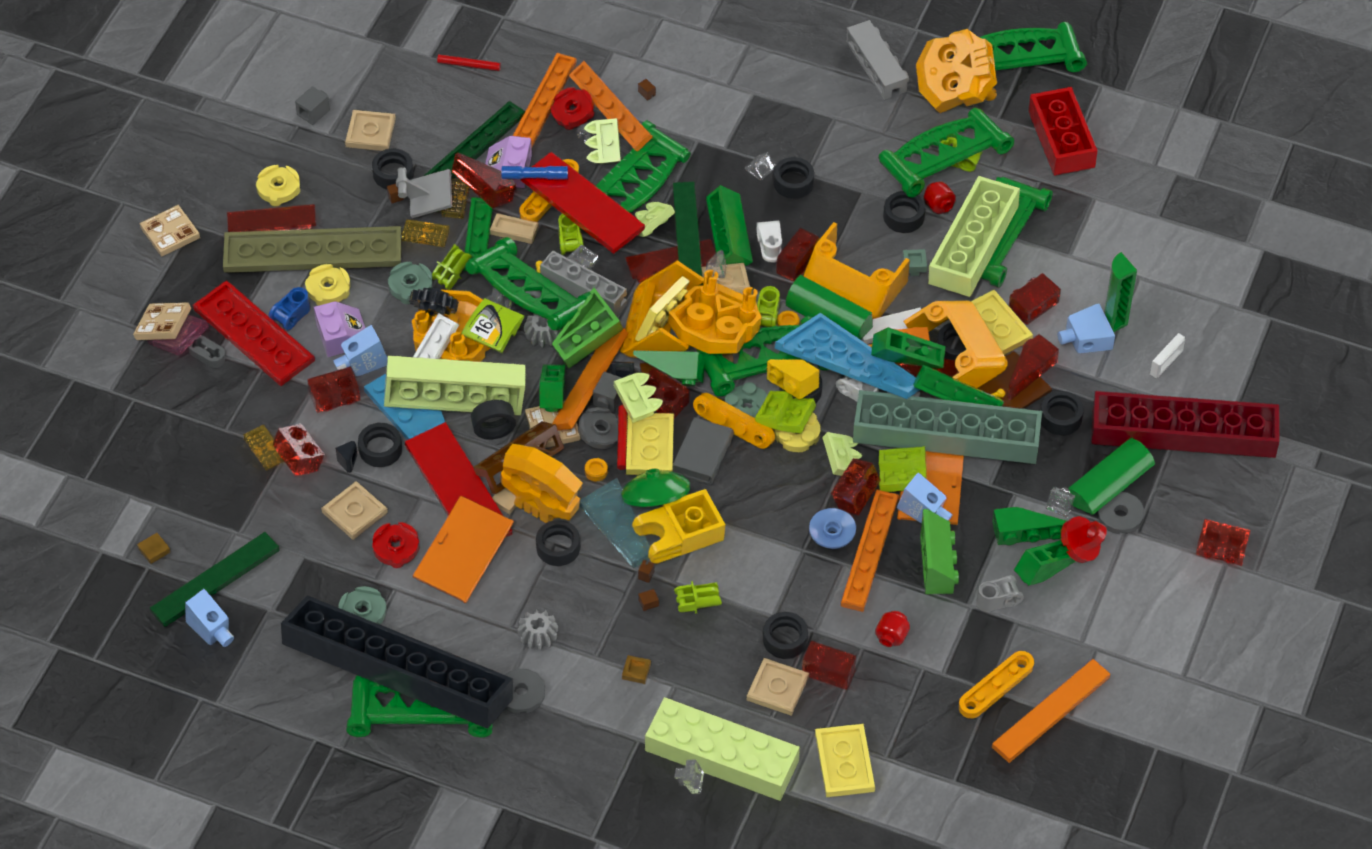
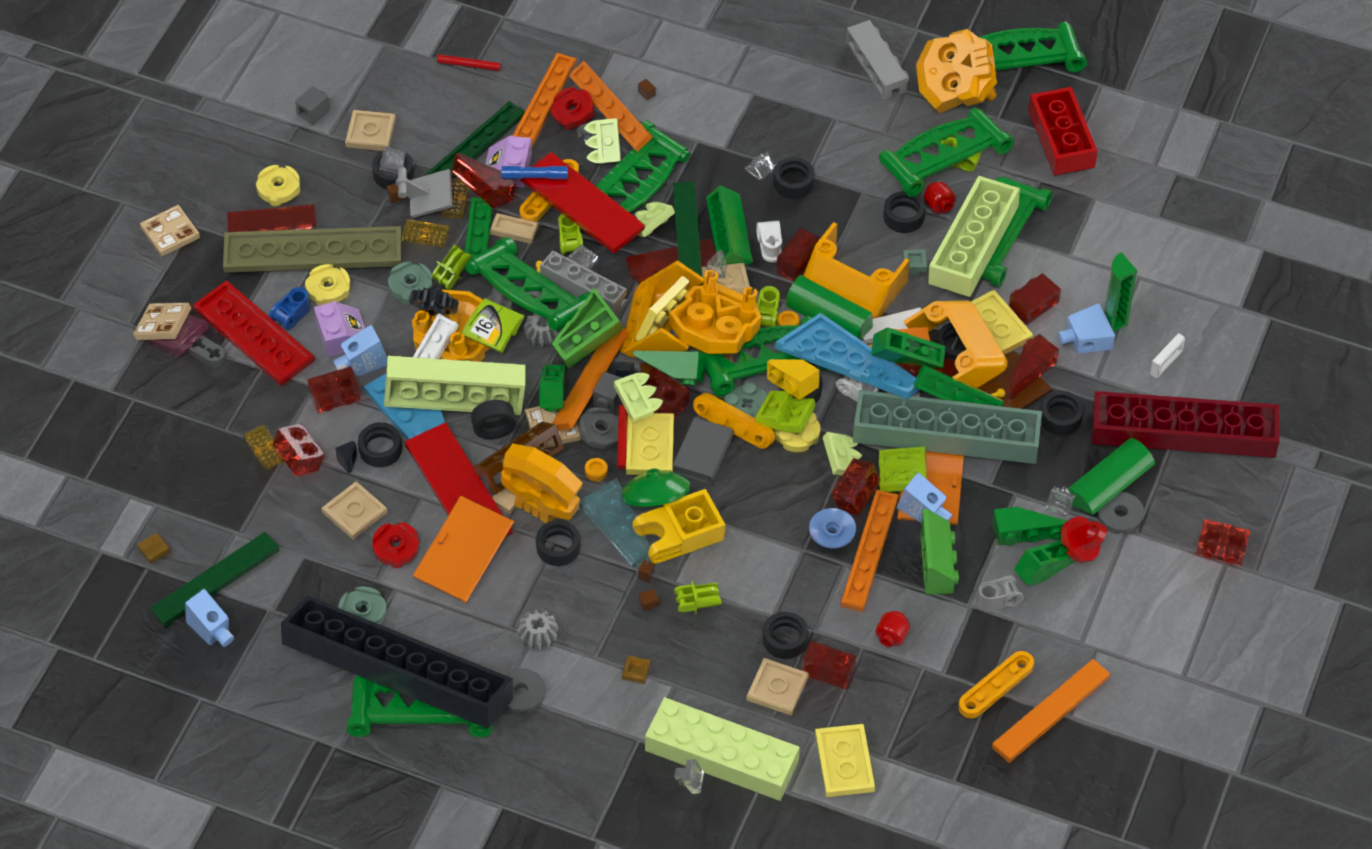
(392, 159): none -> clear tile

